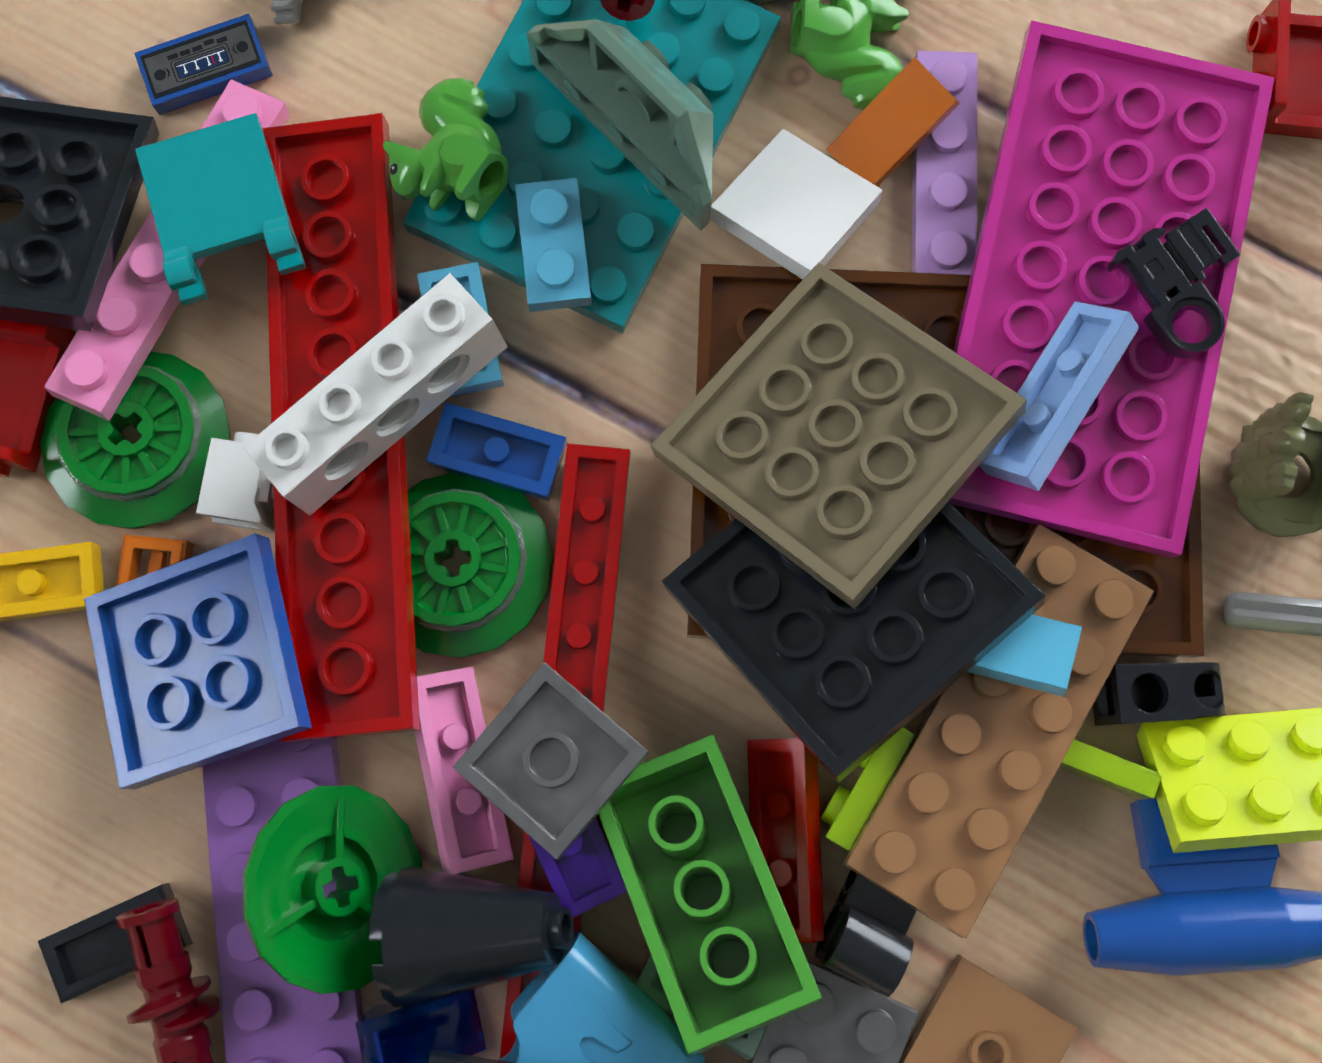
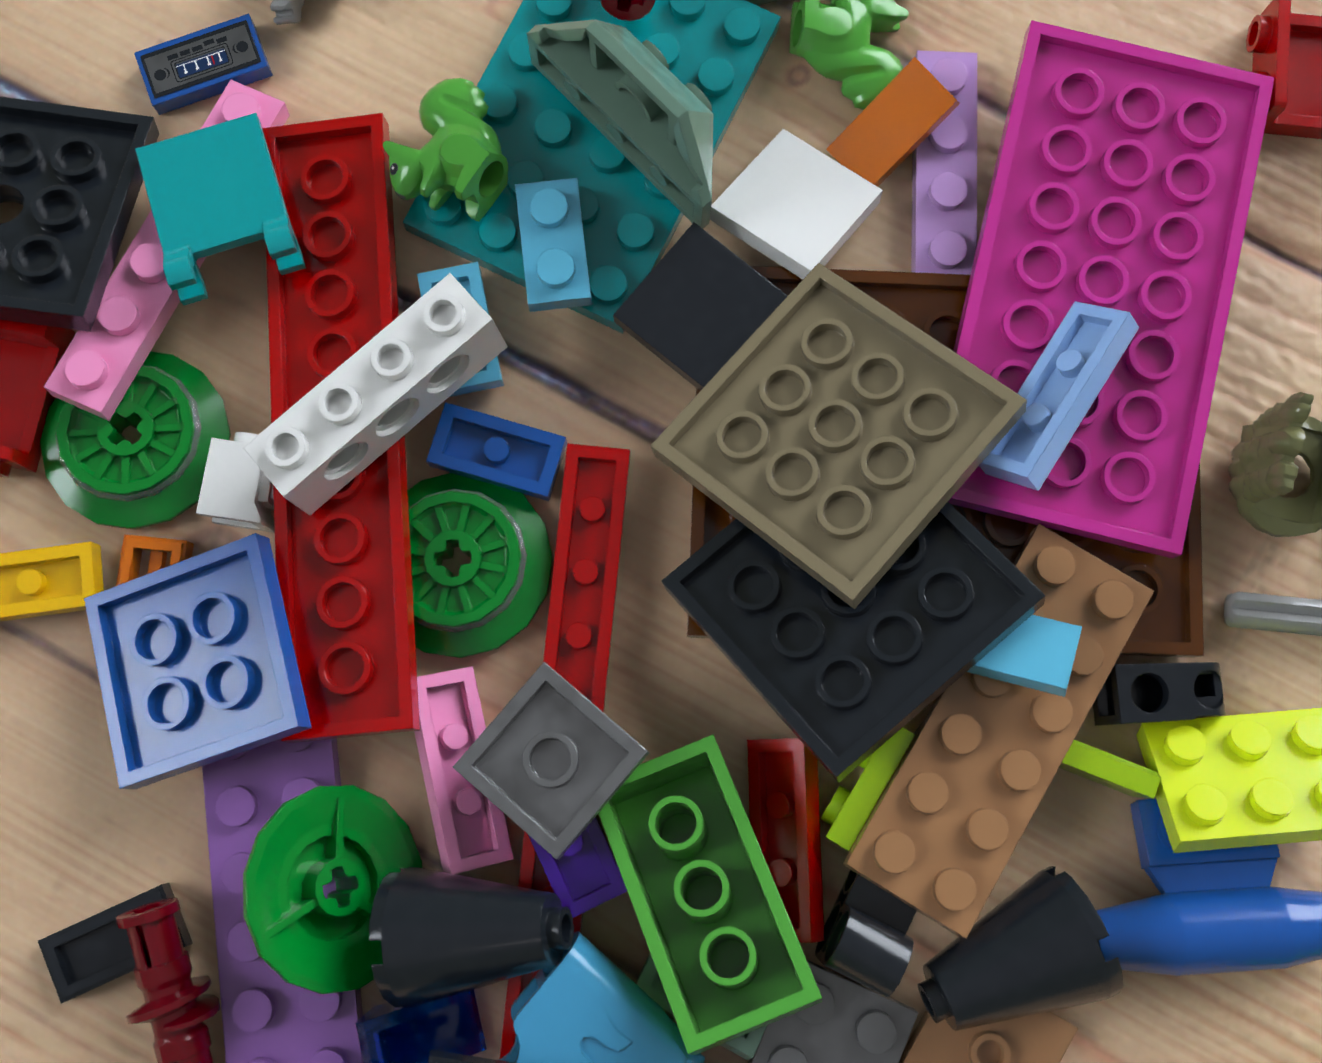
(698, 306): none -> black tile
(1023, 958): none -> black cone
(1171, 267): black piece -> none

